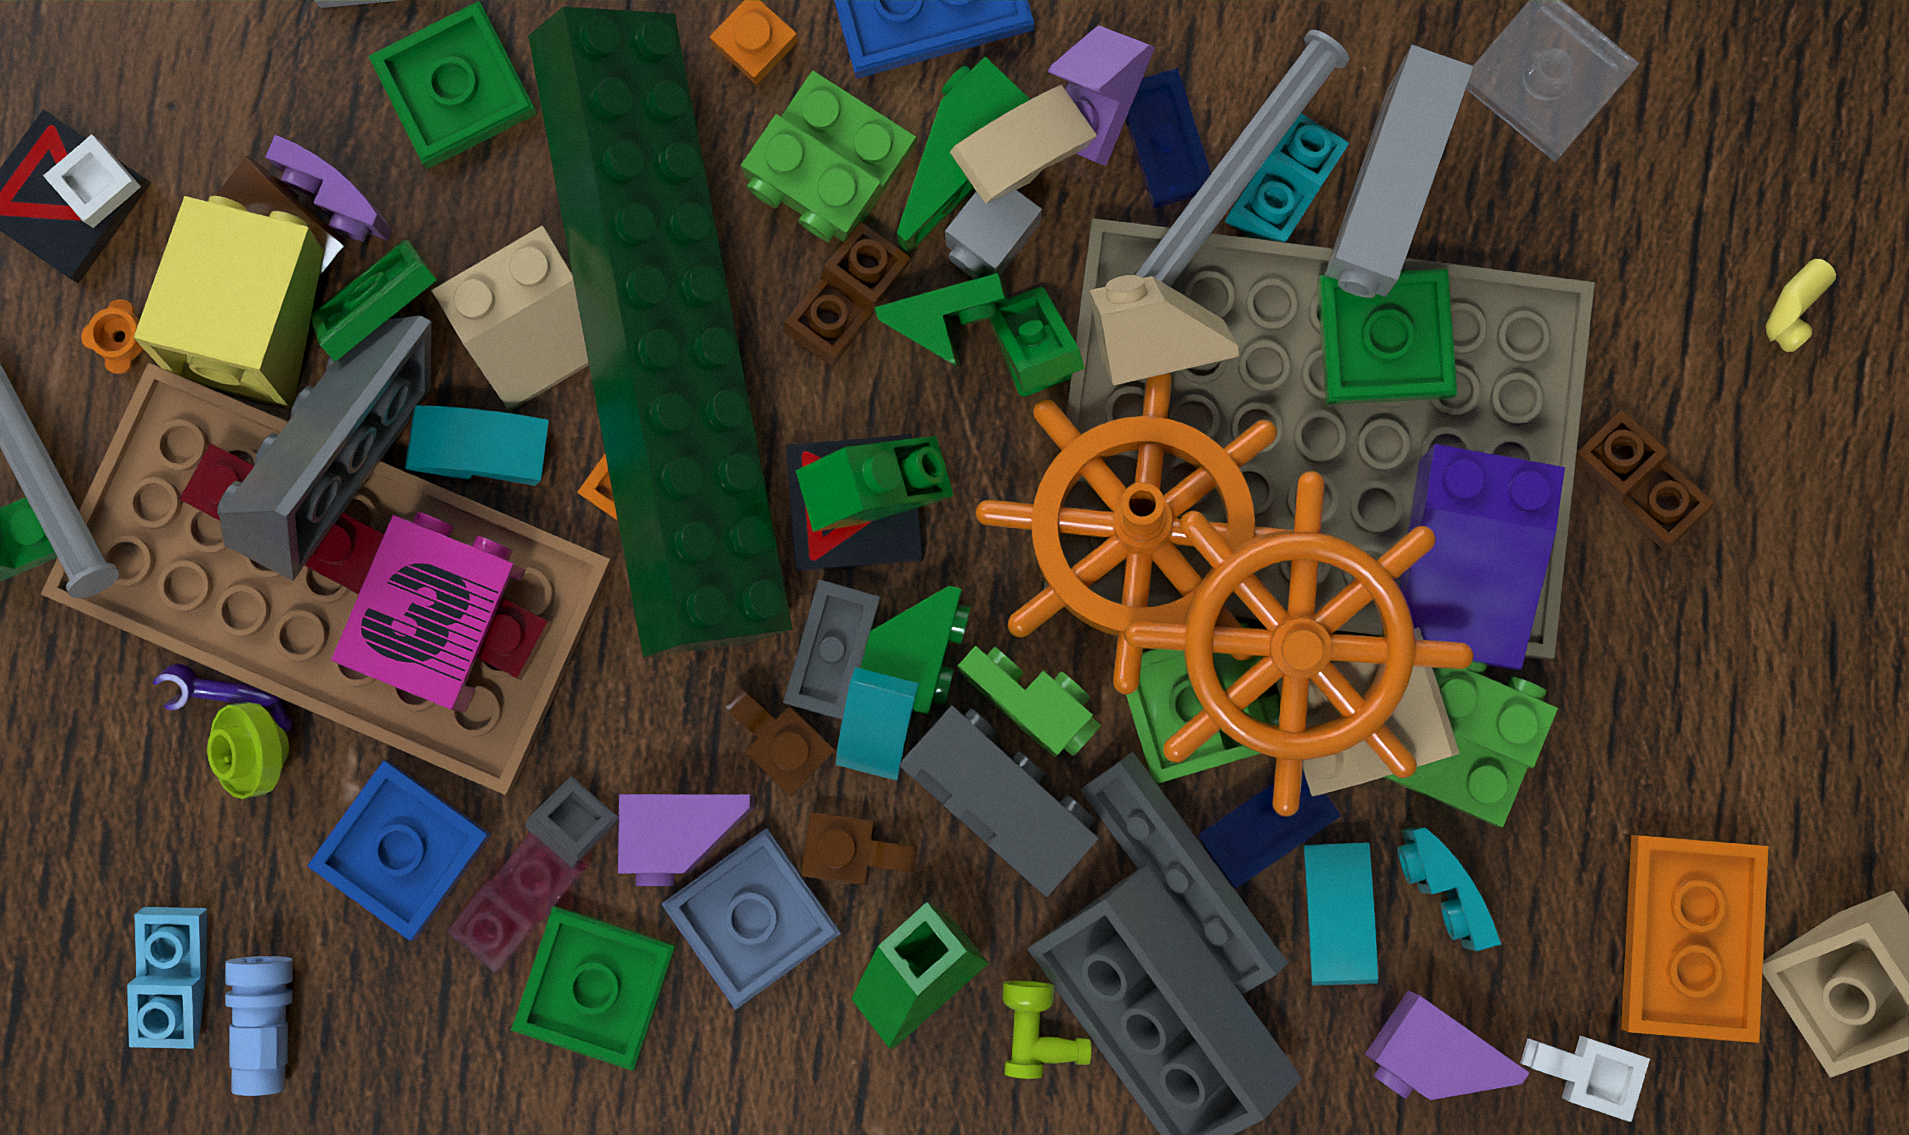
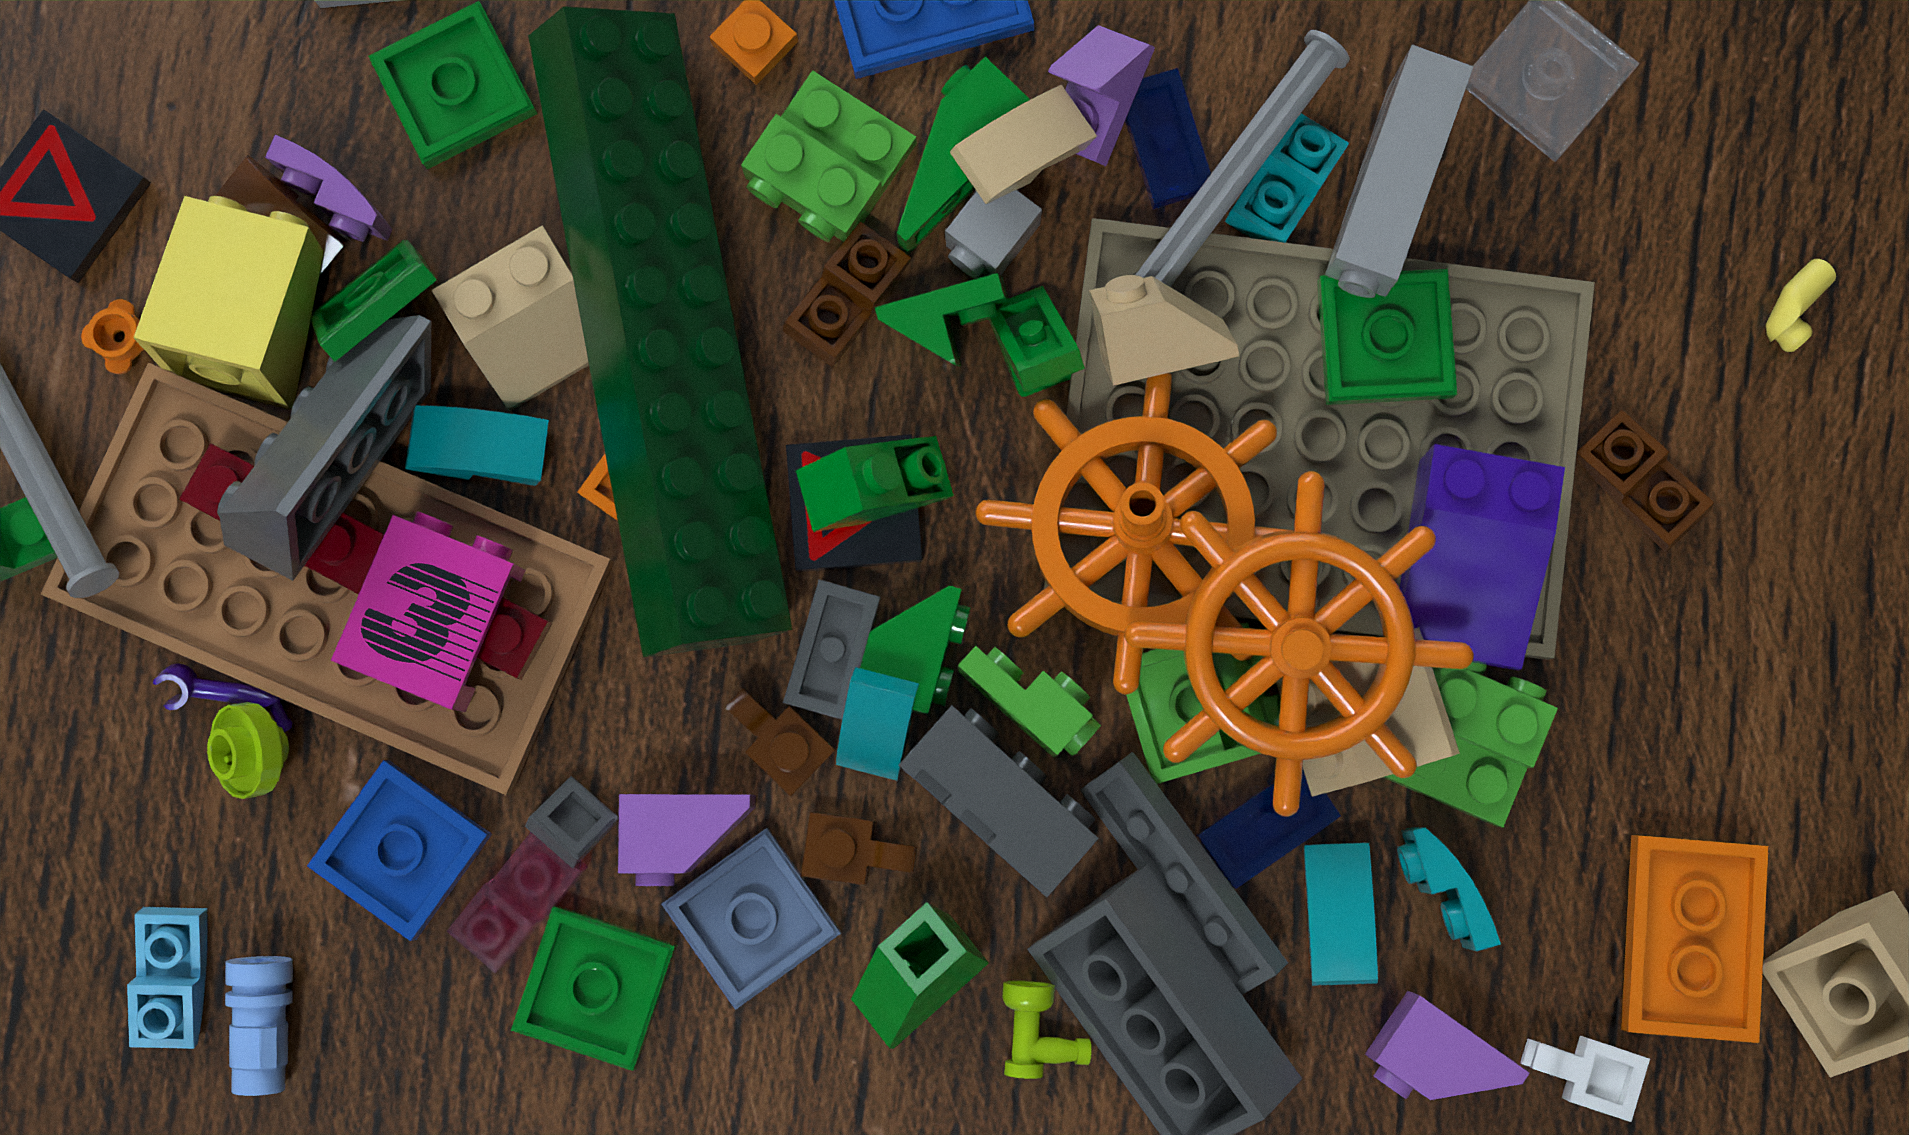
(92, 181): white plate -> none

